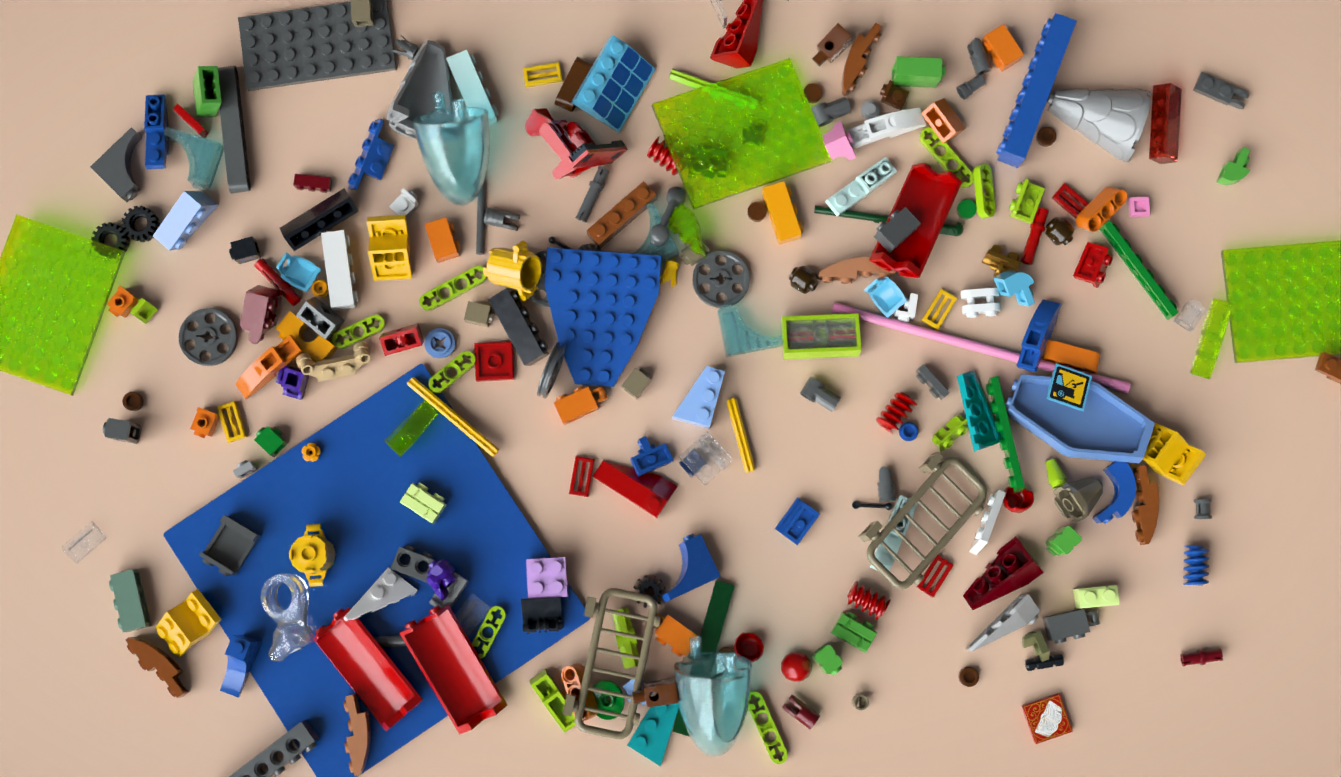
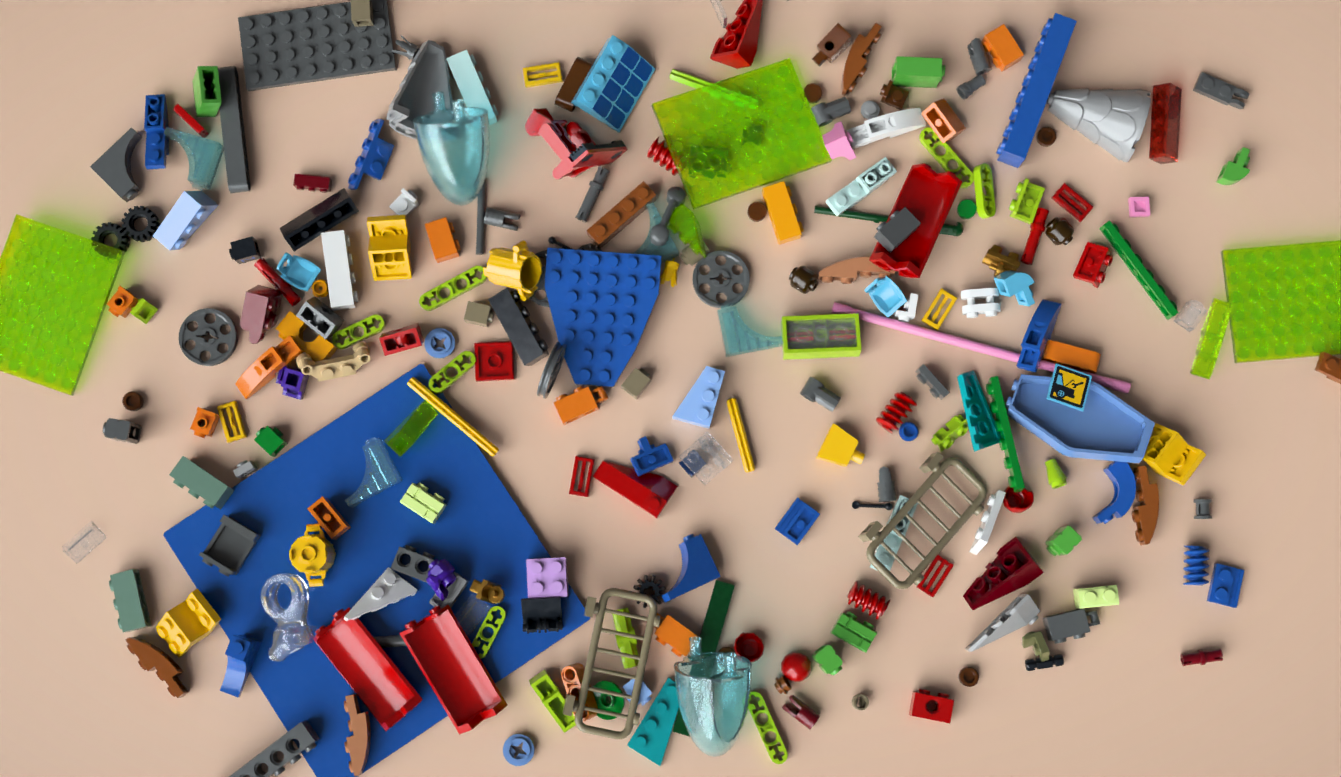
(201, 483): none -> sand green brick
(311, 447): light orange plate -> none
(329, 518): none -> orange brick
(379, 473): none -> clear light blue arch
(488, 591): none -> pearl gold hips
(509, 752): none -> medium blue gear
(665, 695): reddish brown torso -> none
(782, 685): none -> dark orange plate
(839, 447): none -> yellow torso
(943, 708): none -> red brick
(1047, 718): tile -> none
(1078, 498): dark tan cone -> none
(1101, 209): orange beam -> none
(1225, 585): none -> blue plate

